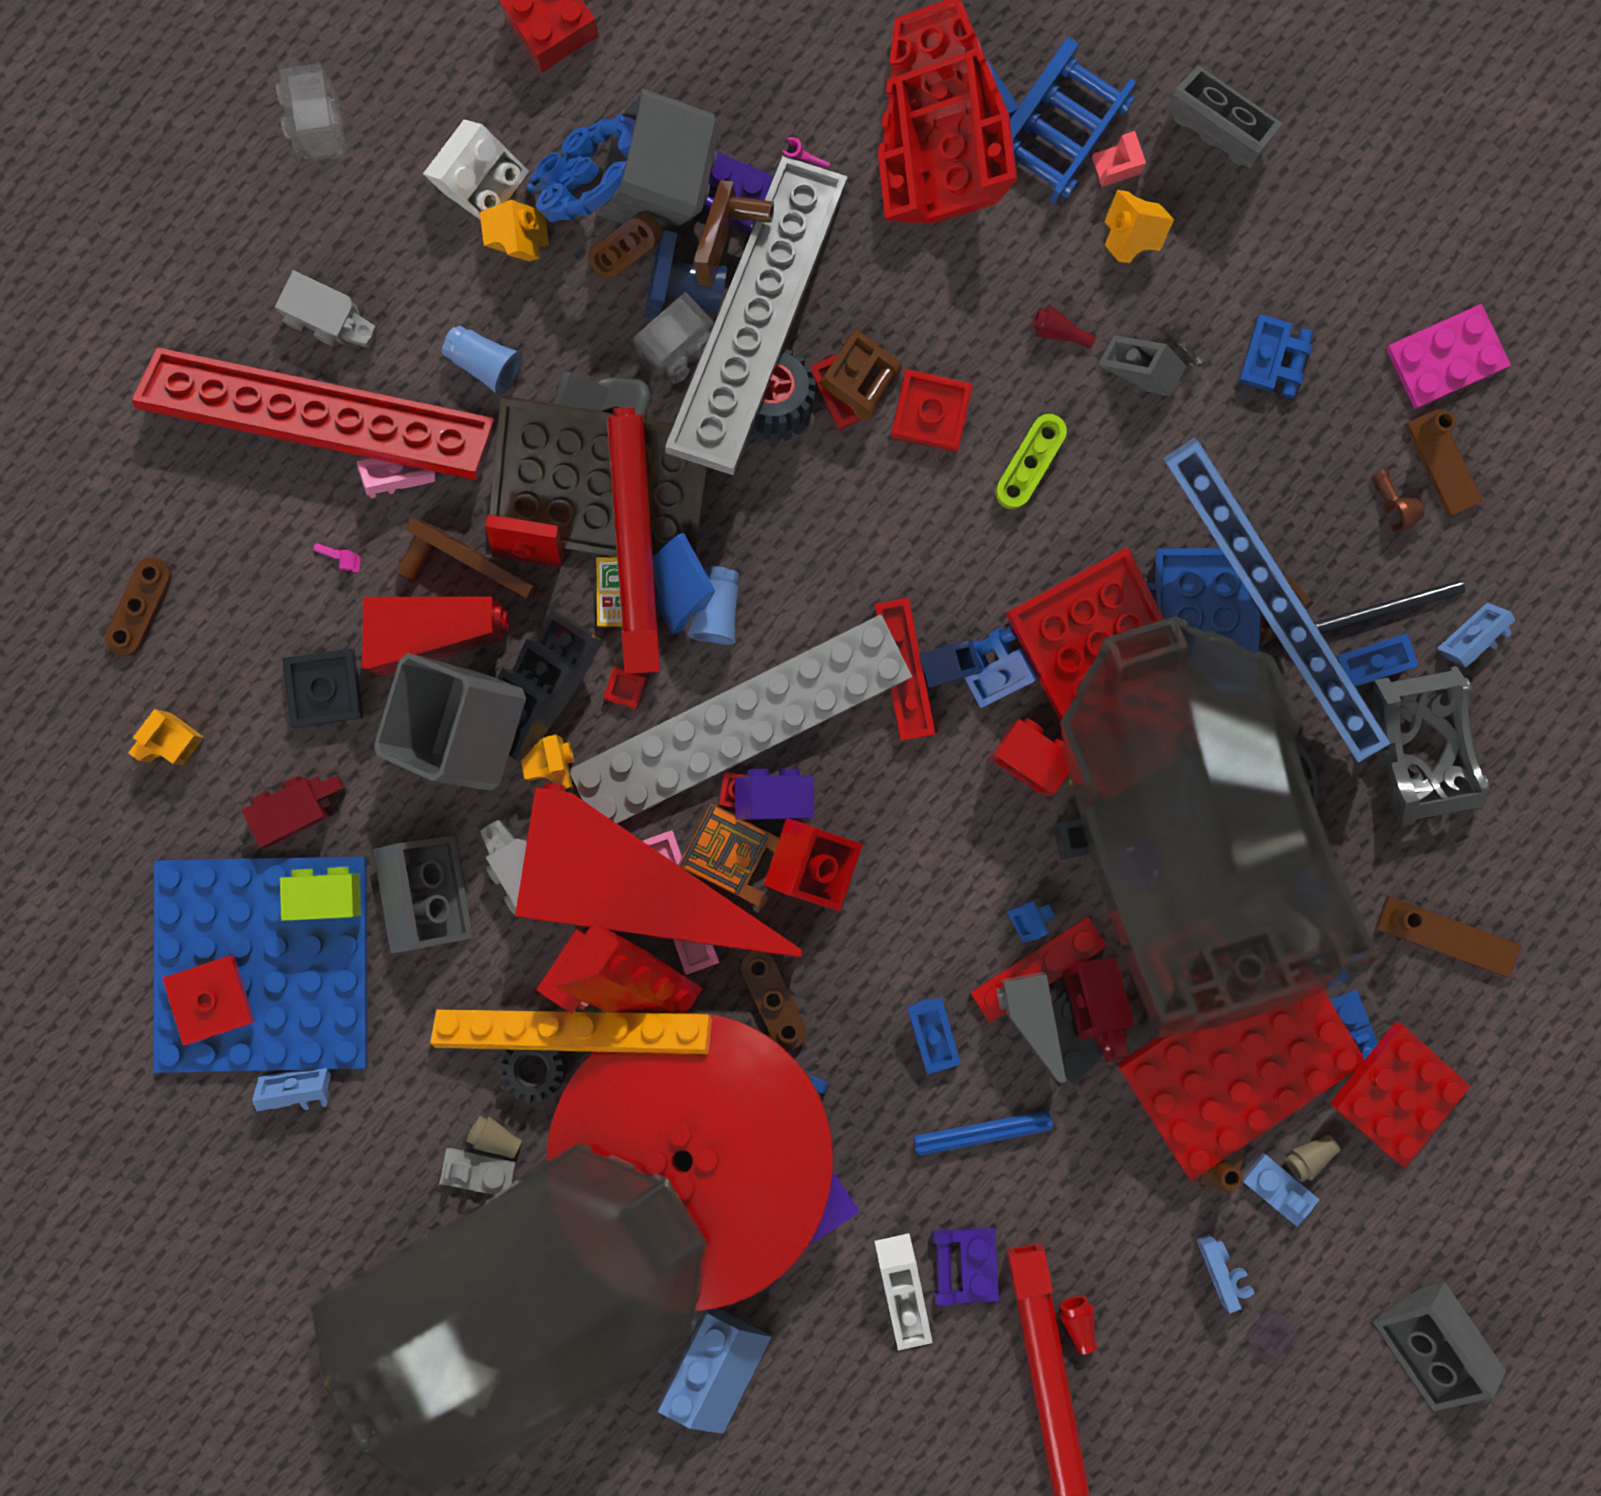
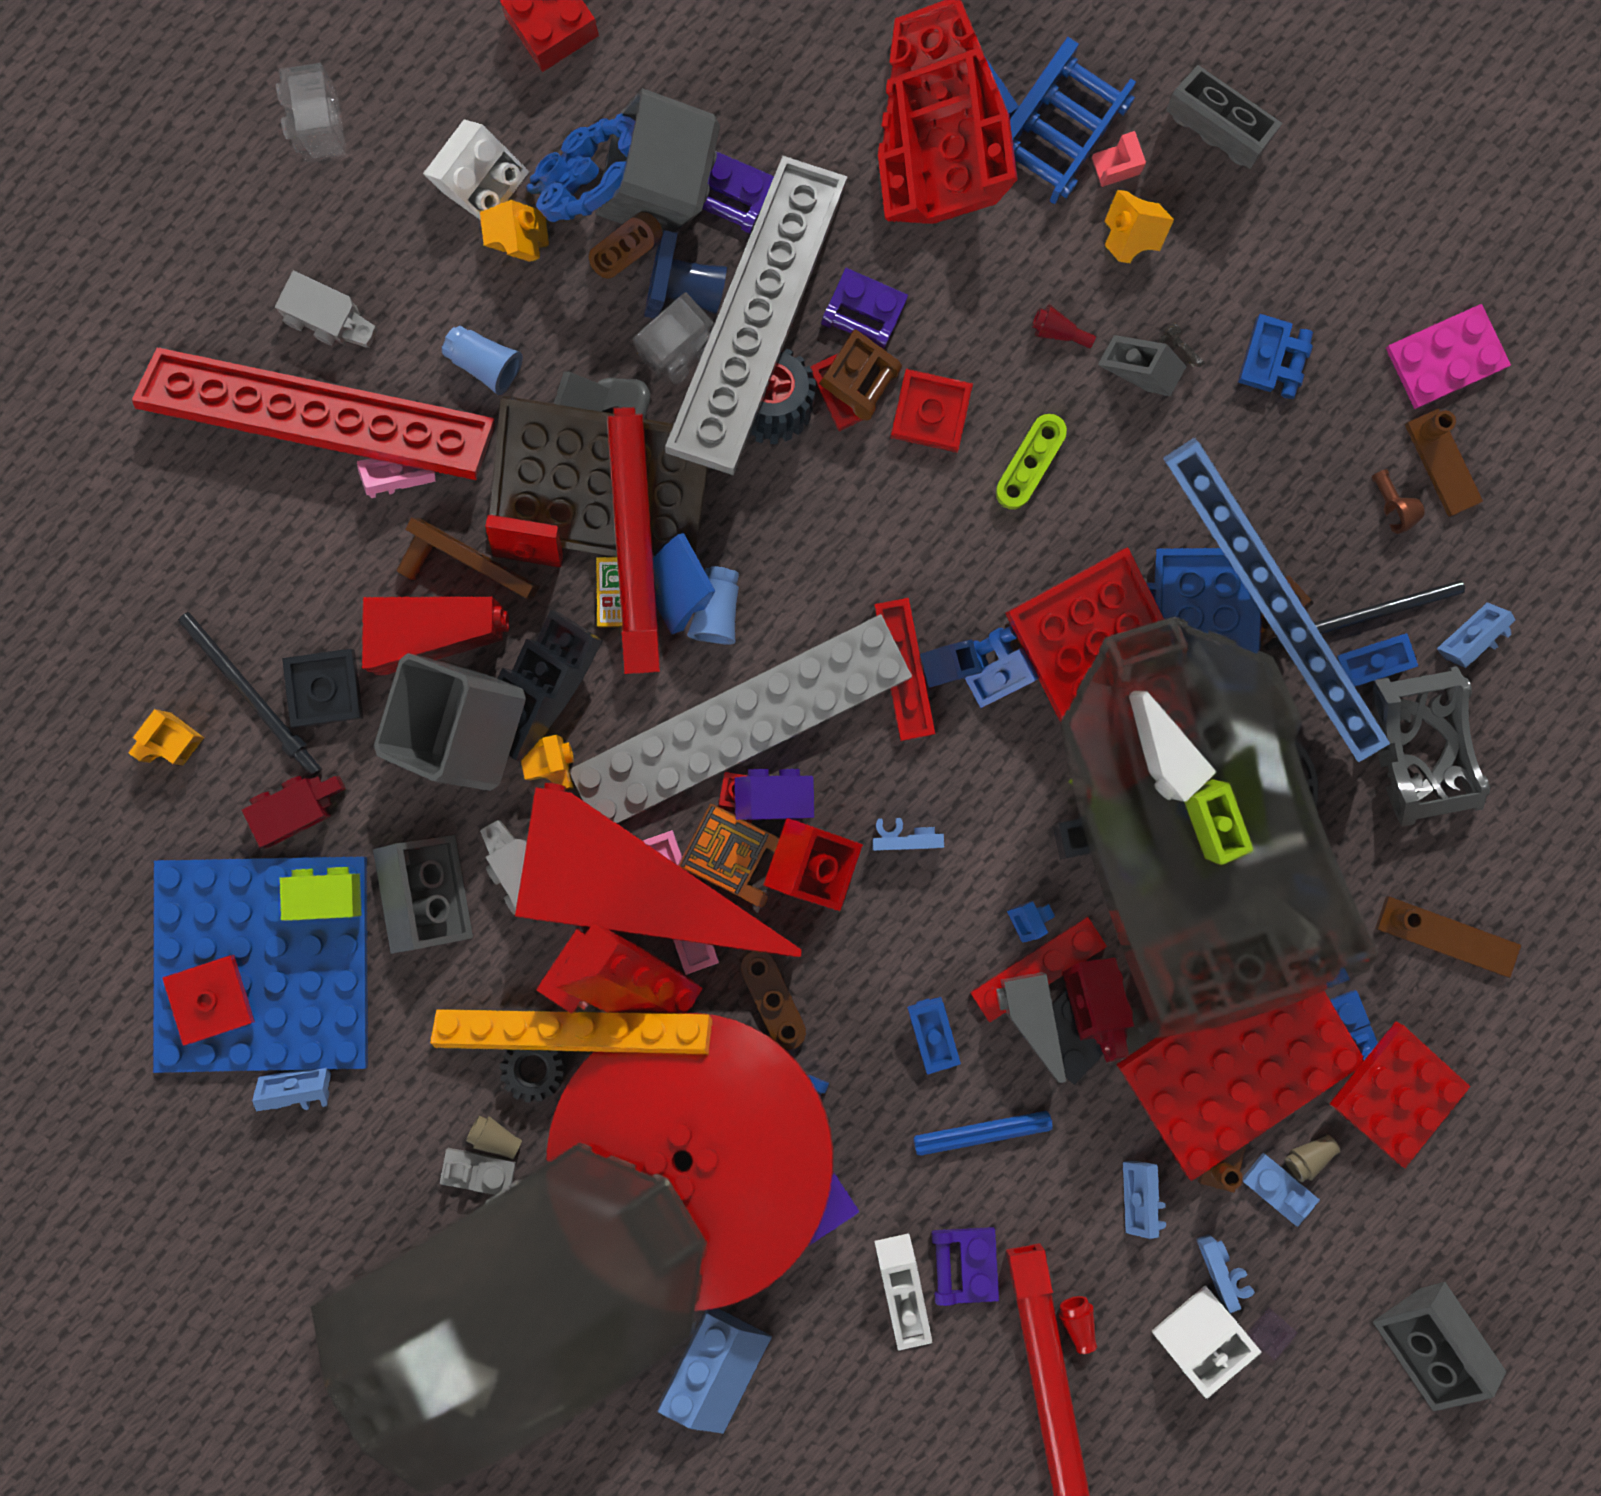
(150, 595): reddish brown plate -> none
(292, 745): none -> black bar
(348, 559): dark pink hand -> none
(624, 688): red tile -> none
(718, 224): reddish brown piece -> none
(804, 156): dark pink hand -> none
(866, 298): none -> dark purple plate
(922, 838): none -> medium blue plate
(1032, 757): red brick -> none
(1142, 1199): none -> medium blue plate
(1167, 751): none -> white slope
(1206, 1341): none -> white slope
(1218, 822): none -> lime brick

